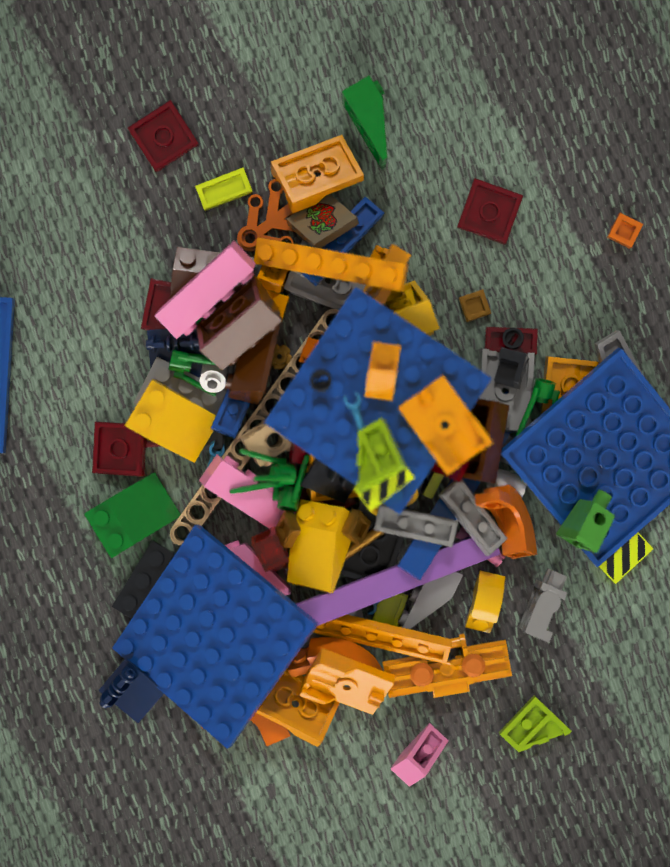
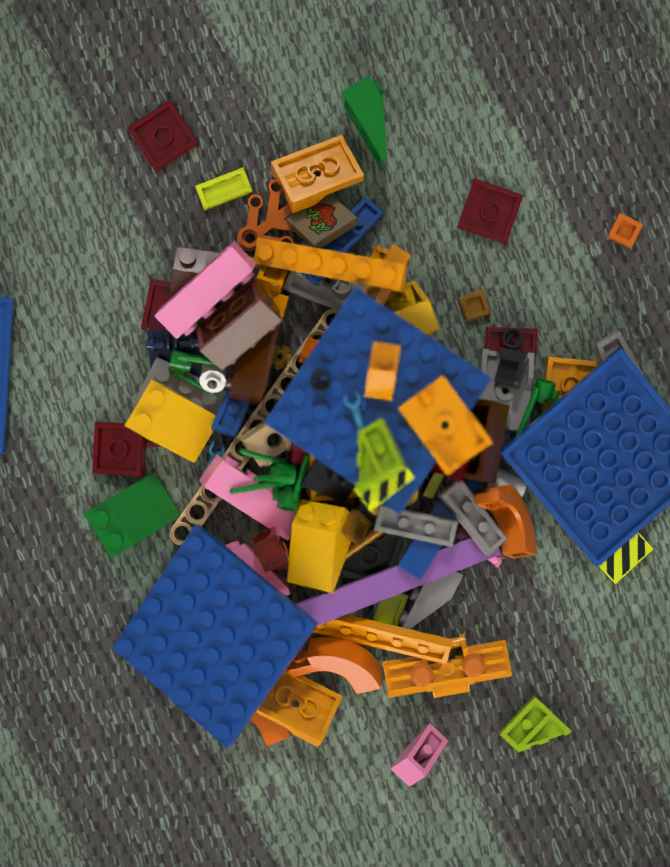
(130, 691): dark blue hinge -> none
(143, 578): black plate -> none
(288, 529): pearl gold tile -> none
(332, 671): light orange piece -> none
(486, 602): yellow brick -> none
(542, 605): light grey hips -> none
(588, 523): bright green torso -> none

